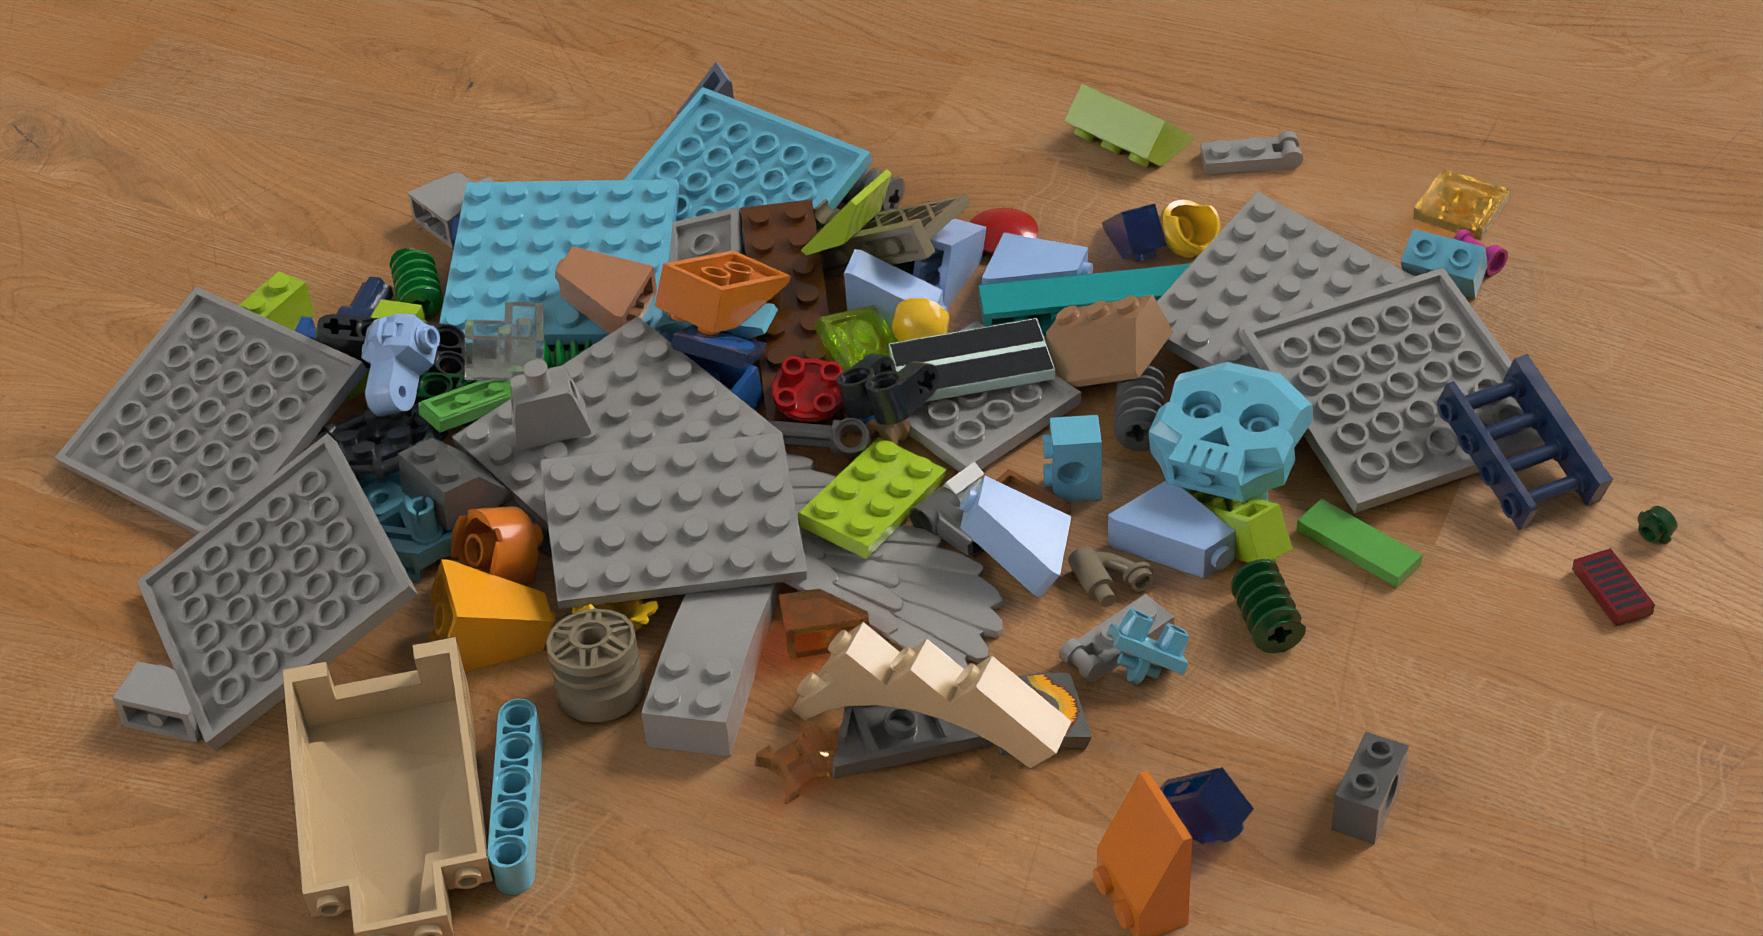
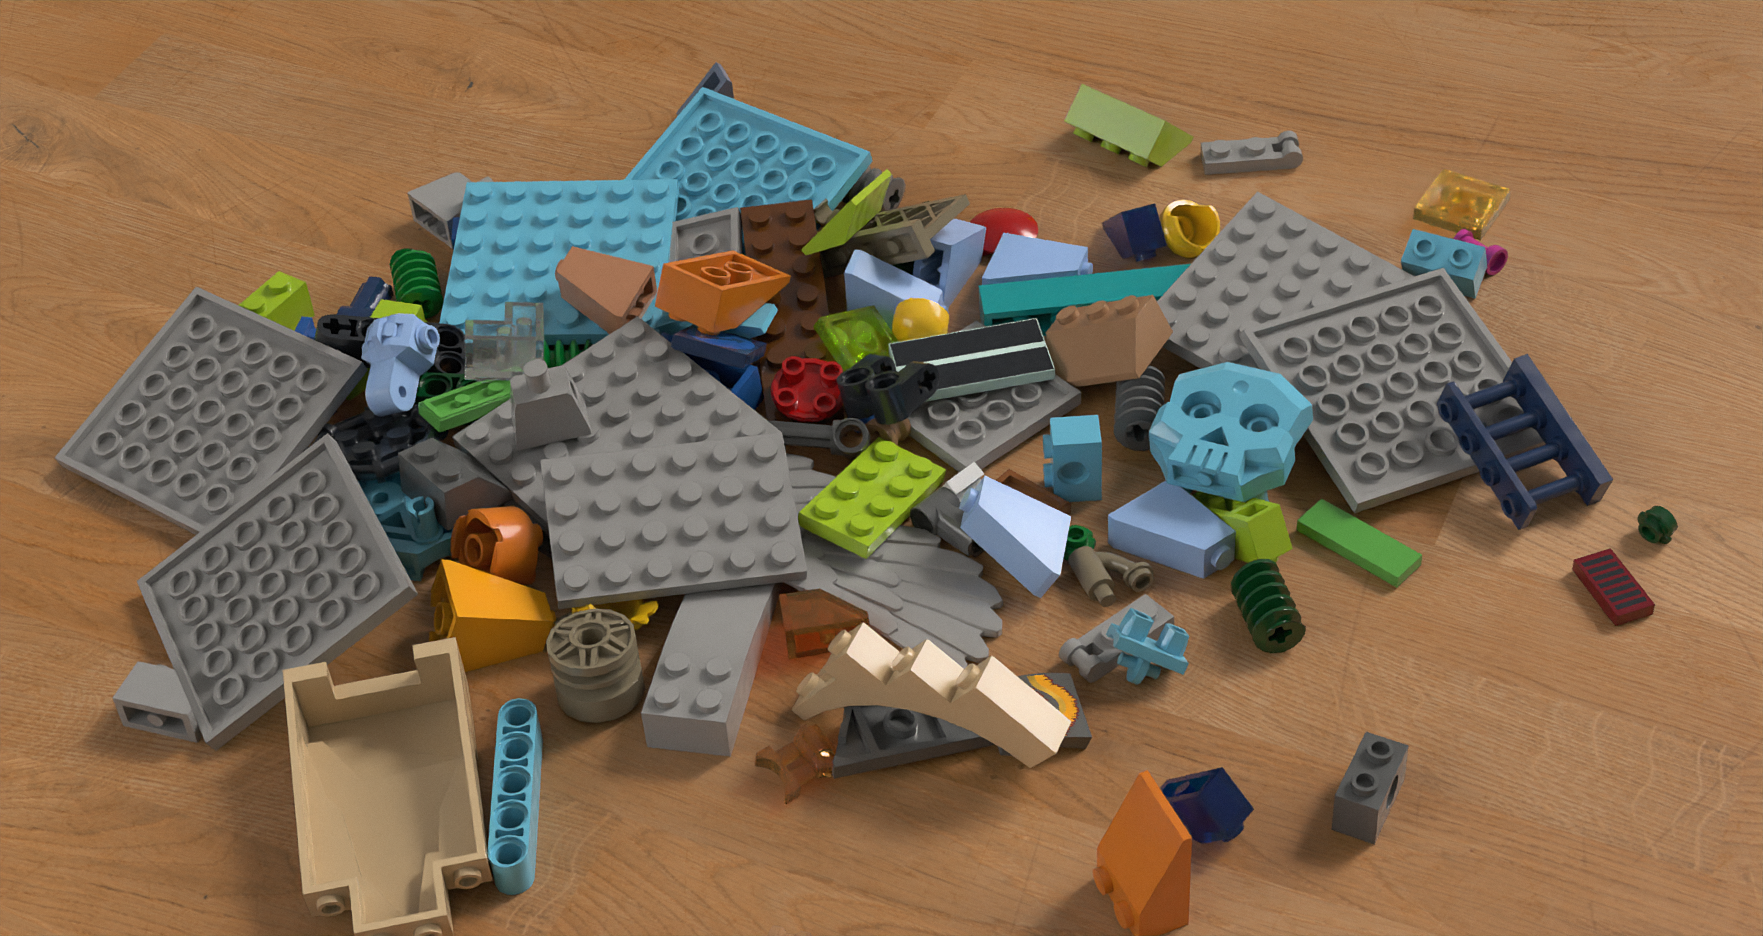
(1078, 537): none -> green plate

